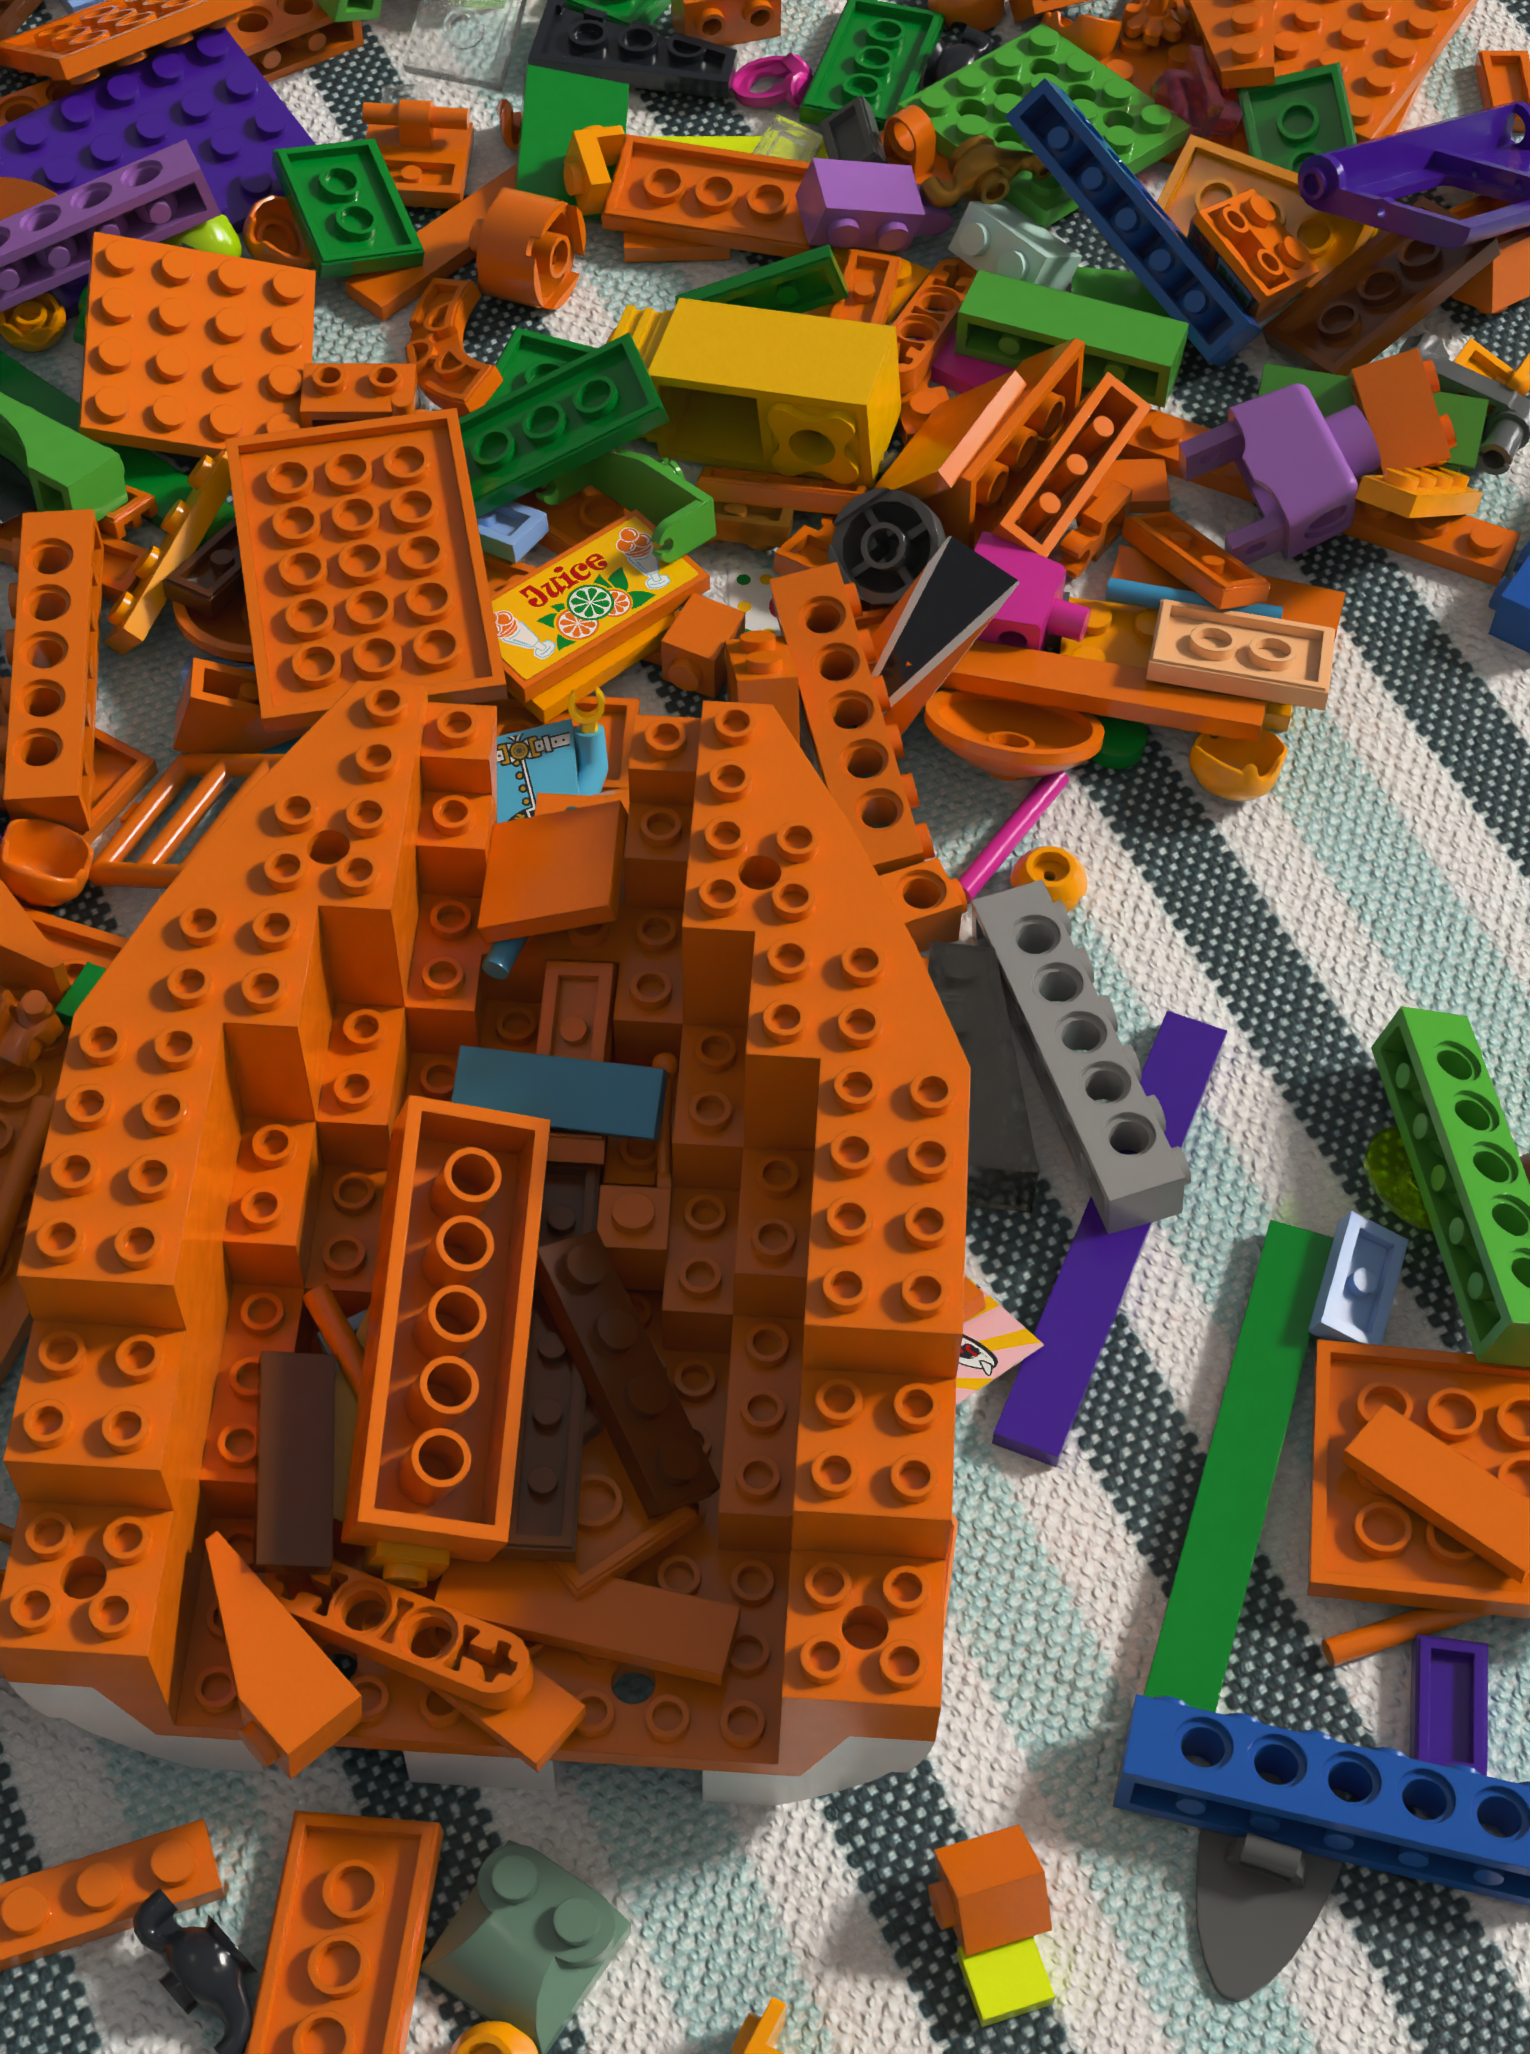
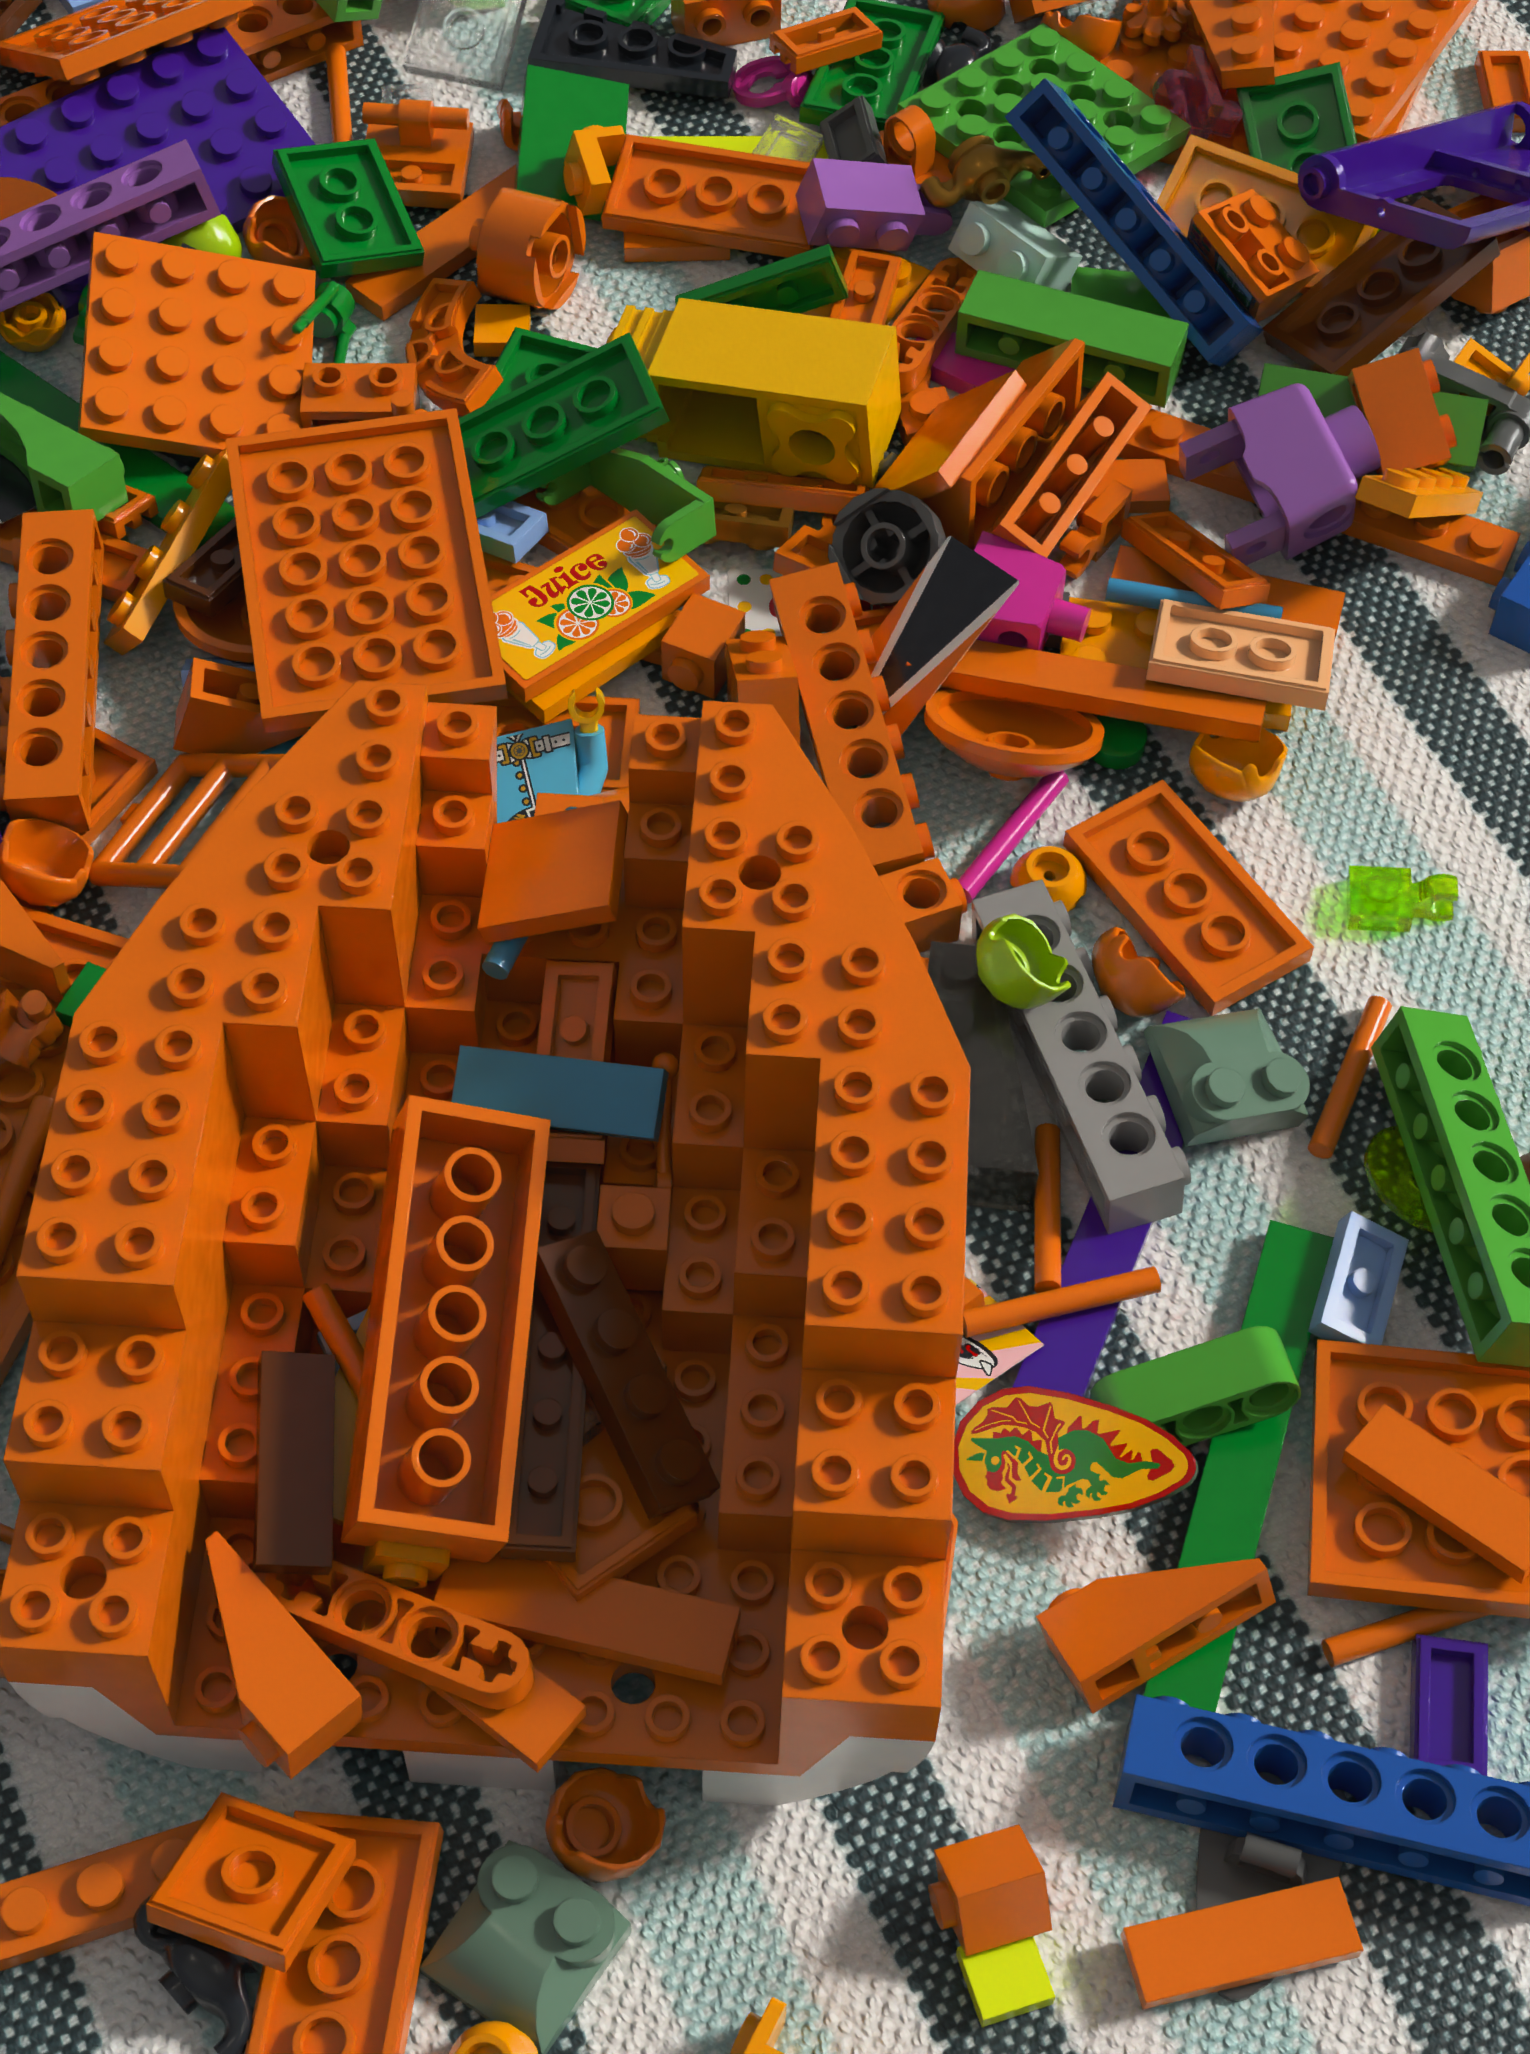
(252, 1881): none -> orange tile
(331, 317): none -> green plant
(338, 93): none -> orange bar
(495, 325): none -> light orange tile
(603, 1825): none -> orange hair
(826, 40): none -> orange tile
(1019, 963): none -> lime hair
(1047, 1209): none -> orange bar
(1061, 1301): none -> orange bar
(1064, 1458): none -> shield
(1131, 980): none -> orange hair
(1143, 1623): none -> orange slope
(1188, 897): none -> orange plate
(1207, 1385): none -> bright green beam
(1227, 1077): none -> sand green slope
(1241, 1942): none -> orange tile
(1349, 1078): none -> orange bar
(1389, 900): none -> clear neon green plate

